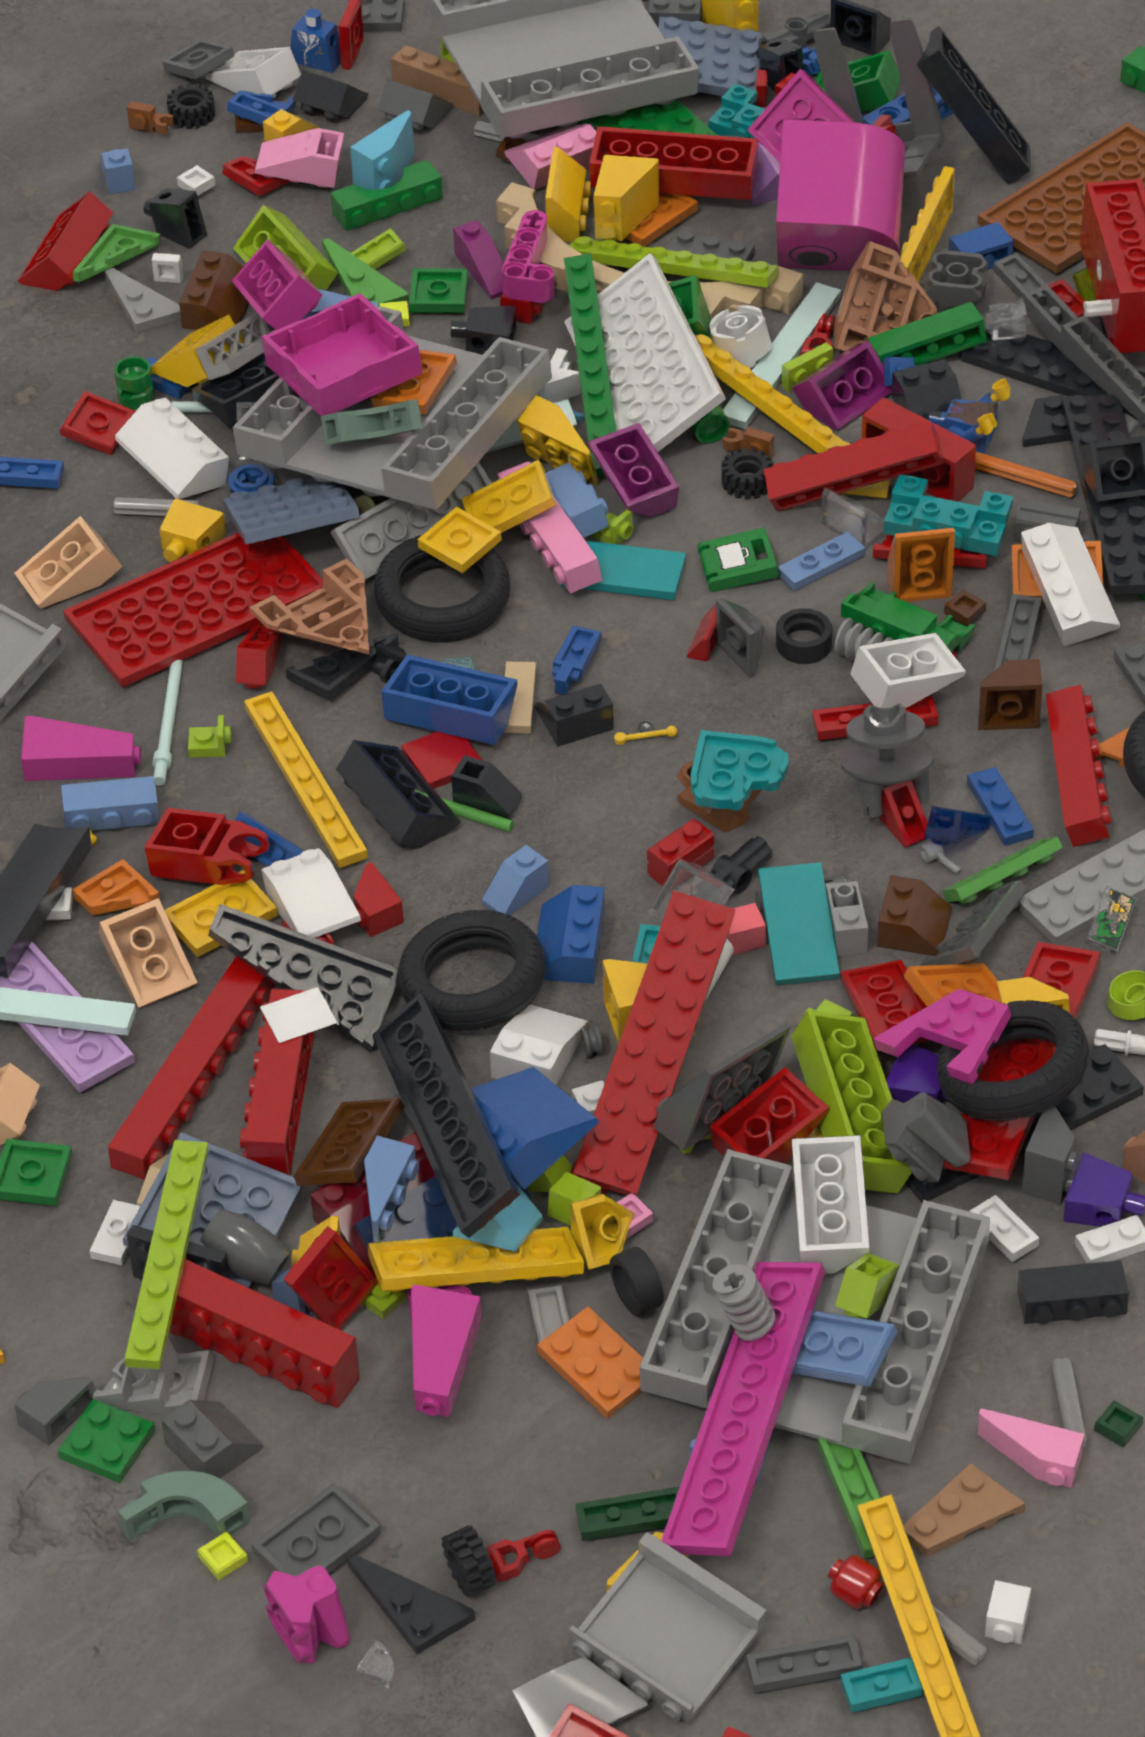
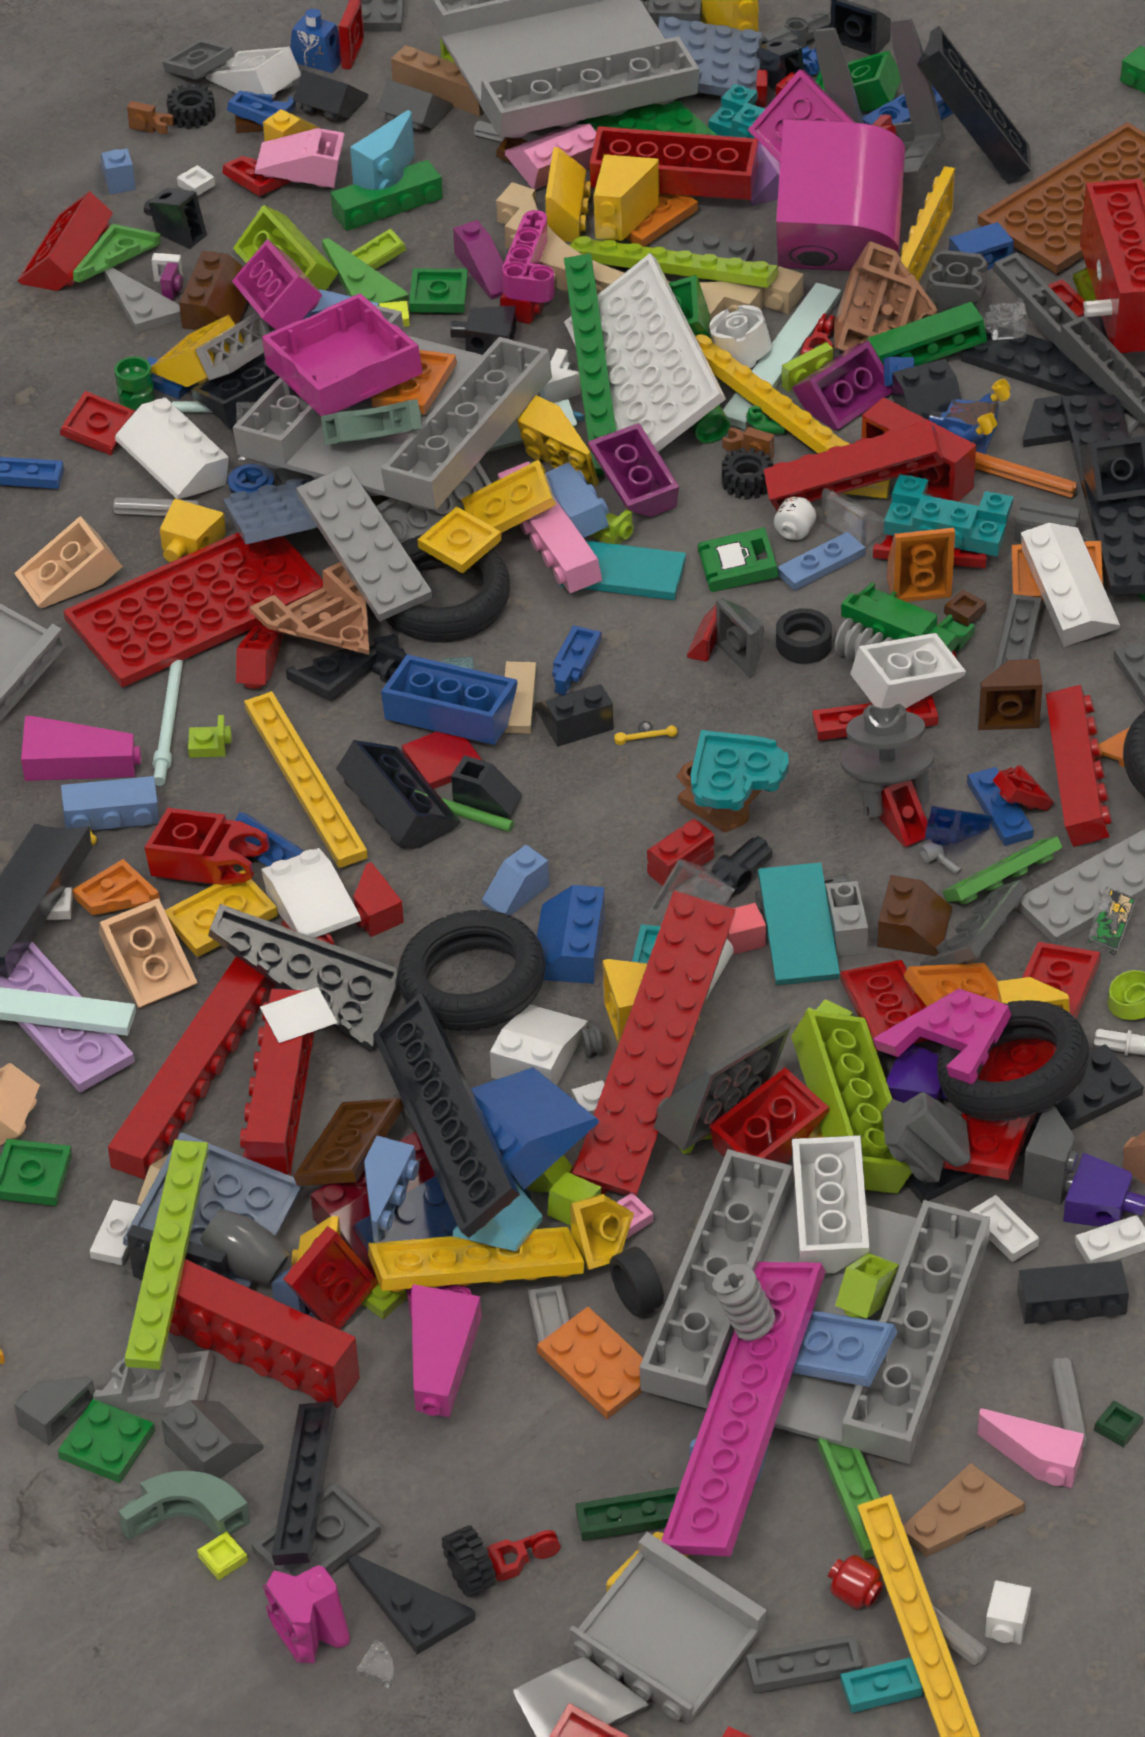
(171, 281): none -> magenta plate
(304, 1483): none -> black plate
(364, 543): none -> light grey plate
(759, 421): none -> green arm
(795, 518): none -> white head
(1020, 787): none -> red wing

